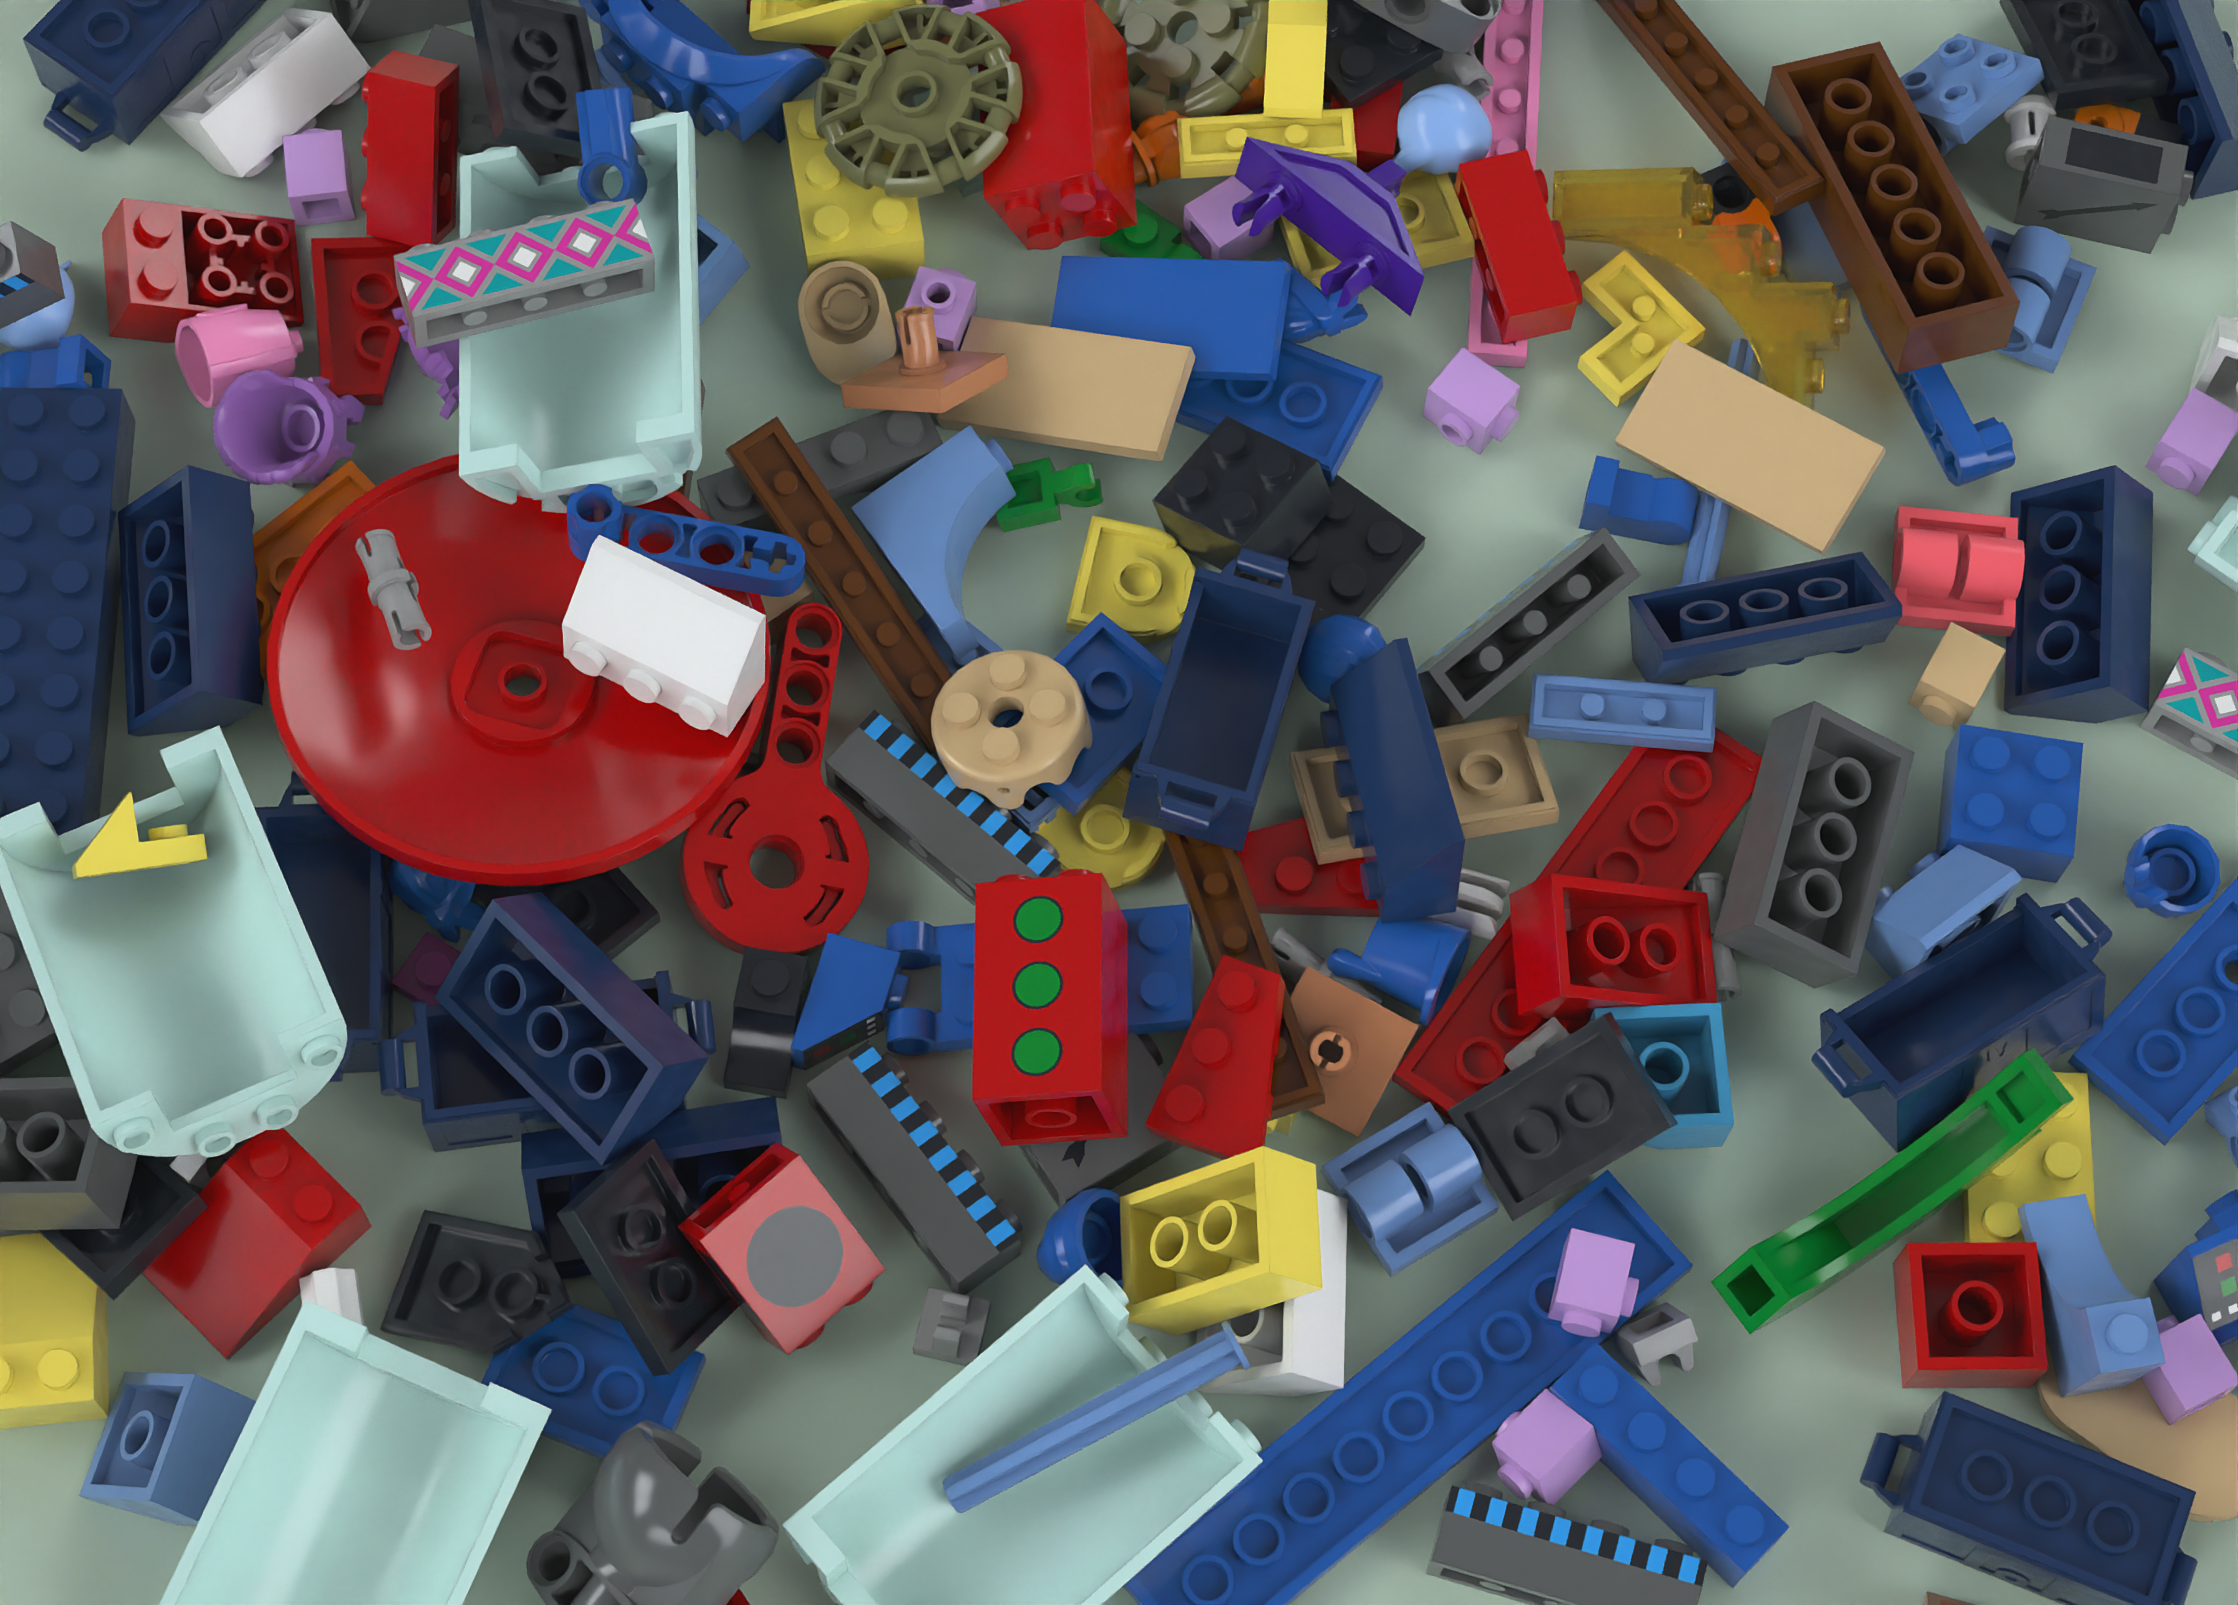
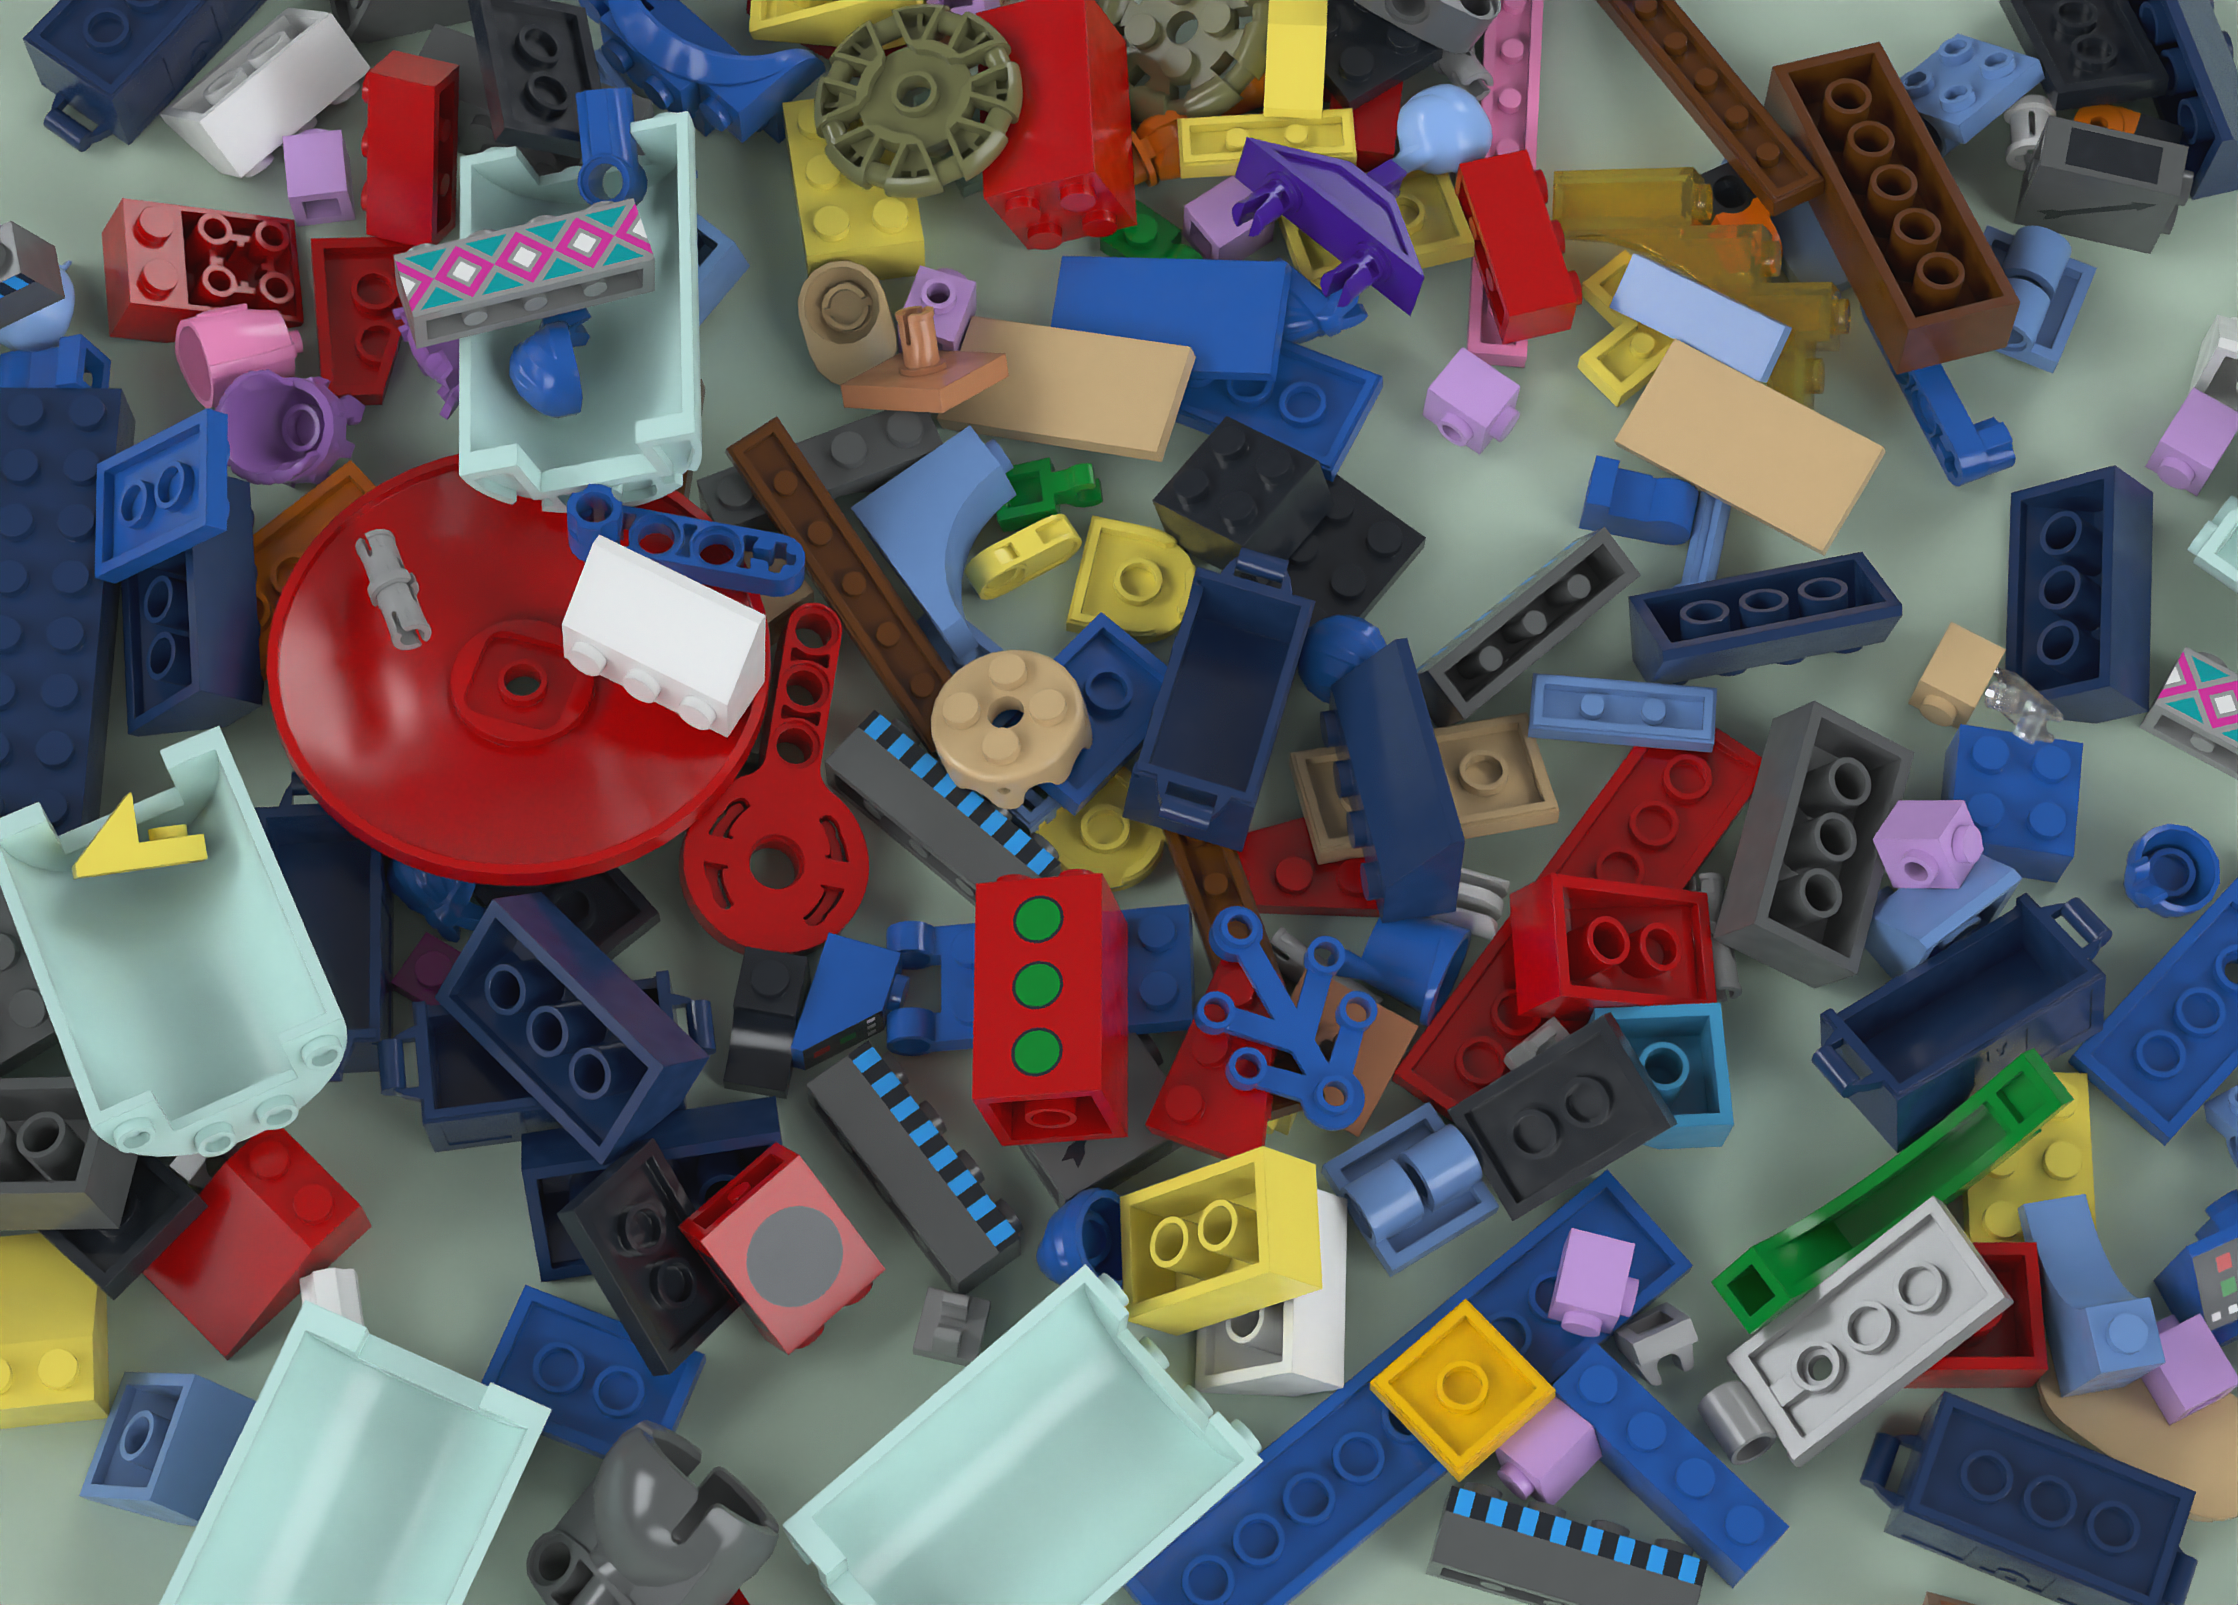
(162, 496): none -> blue plate
(475, 1285): black tile -> none
(546, 366): none -> blue piece
(1023, 556): none -> light yellow piece
(1094, 1420): medium blue axle -> none
(1290, 1026): none -> blue plant
(1462, 1390): none -> yellow plate
(1700, 317): none -> tile
(1876, 1321): none -> light grey hinge
(1928, 844): none -> lavender brick
(1957, 569): coral plate -> none
(2022, 706): none -> clear piece

